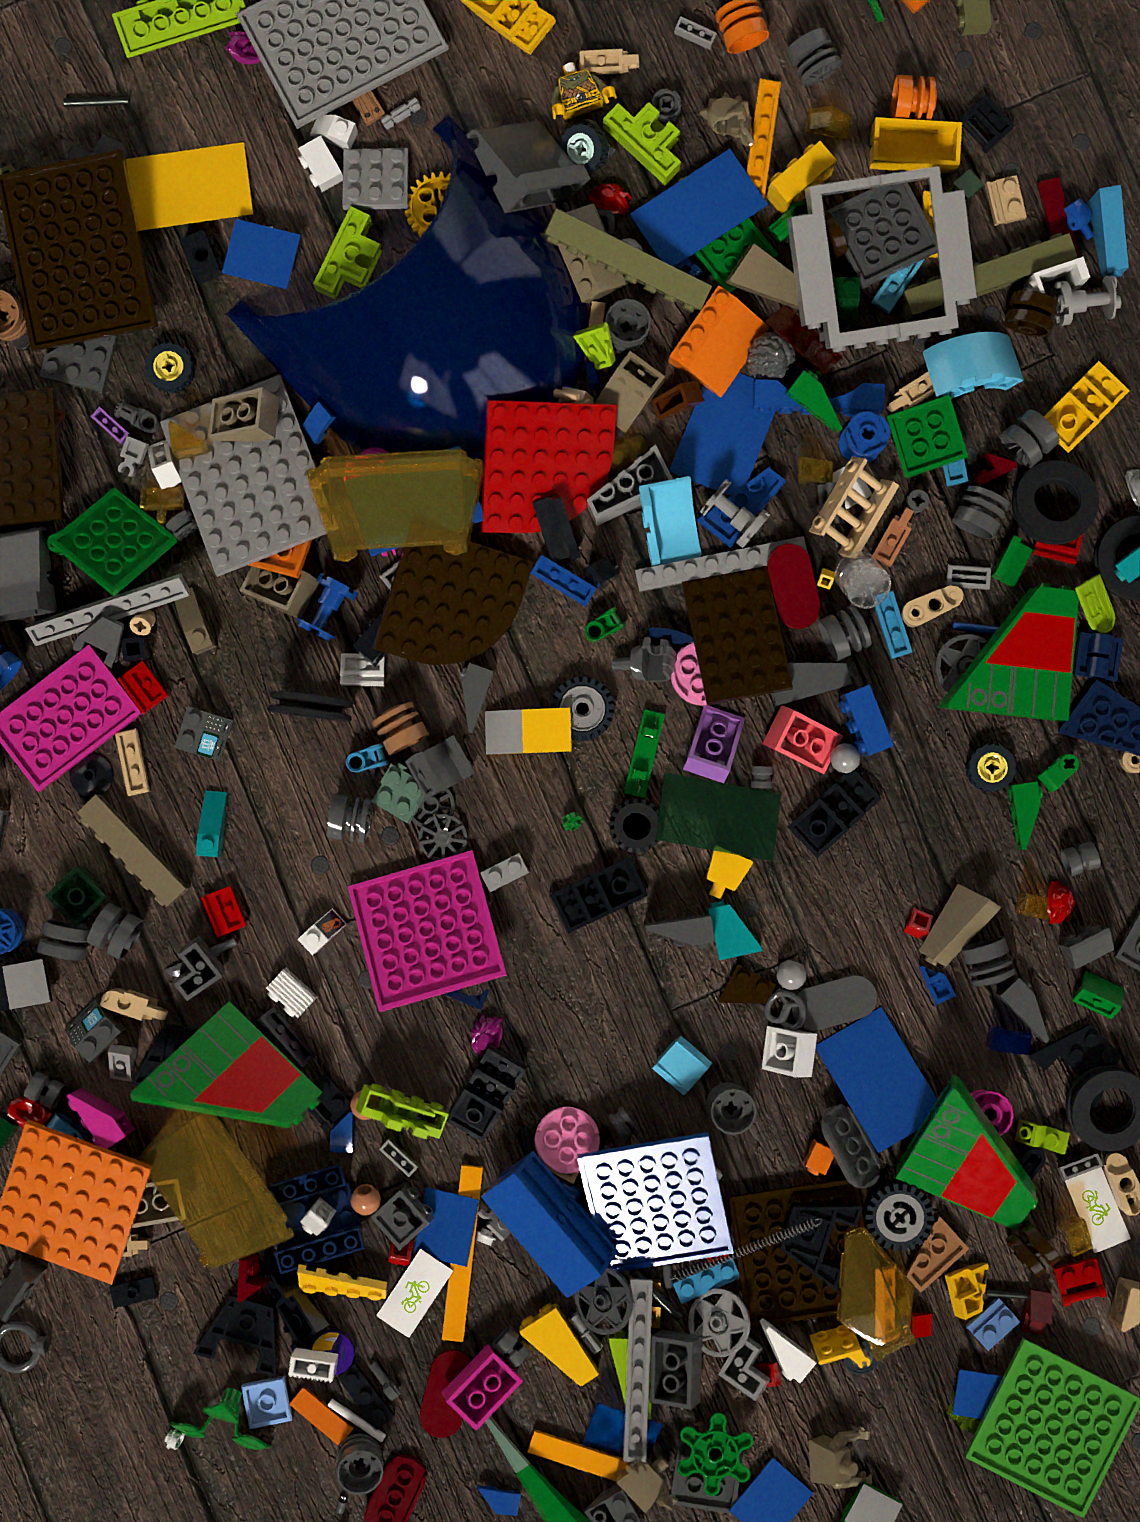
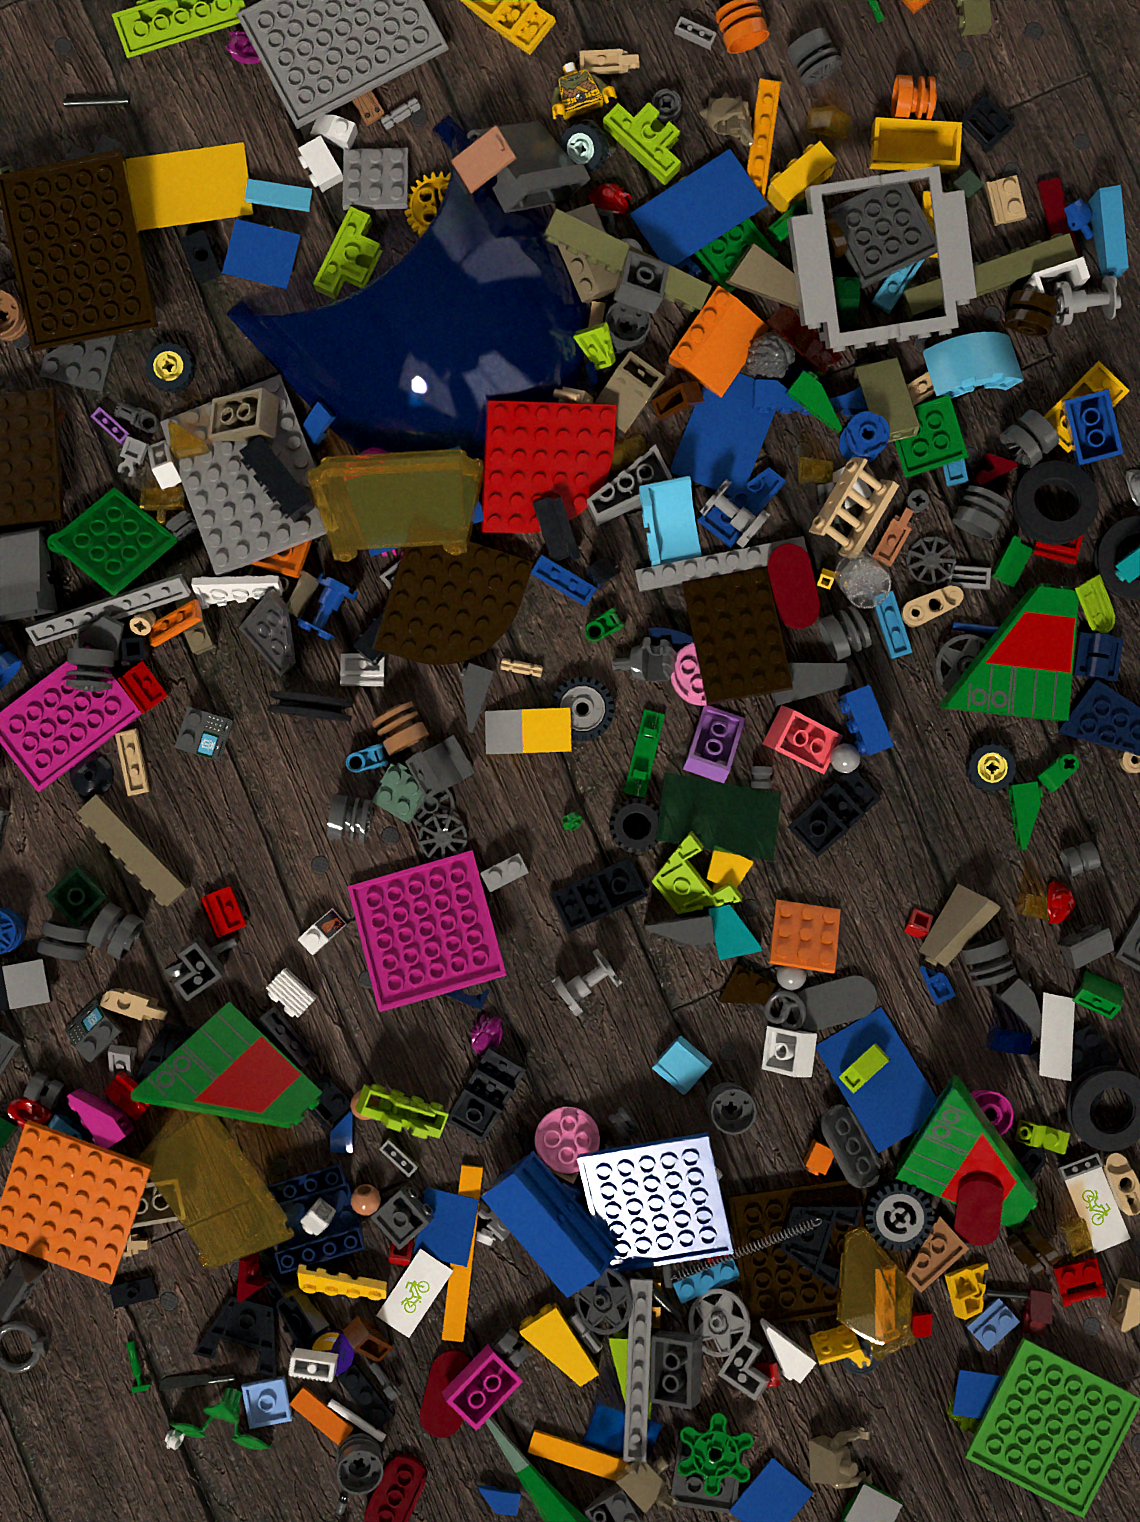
(90, 669): none -> dark grey wheel
(120, 1093): none -> red plate
(136, 1369): none -> green piece
(175, 622): none -> orange tile
(195, 1380): none -> pearl dark grey piece
(212, 824): teal slope -> none
(226, 588): none -> white wing
(271, 633): none -> flat silver plate
(277, 479): none -> black brick
(278, 195): none -> medium azure tile
(367, 1339): none -> reddish brown slope
(483, 159): none -> nougat container
(521, 667): none -> tan axle
(579, 986): none -> light grey piece
(641, 282): none -> dark grey slope
(684, 886): none -> lime wing
(805, 936): none -> orange plate
(864, 1068): none -> lime slope
(888, 396): none -> olive panel
(931, 560): none -> dark grey wheel
(978, 1210): none -> dark red tile
(1056, 1037): none -> white sticker
(1092, 427): none -> blue brick

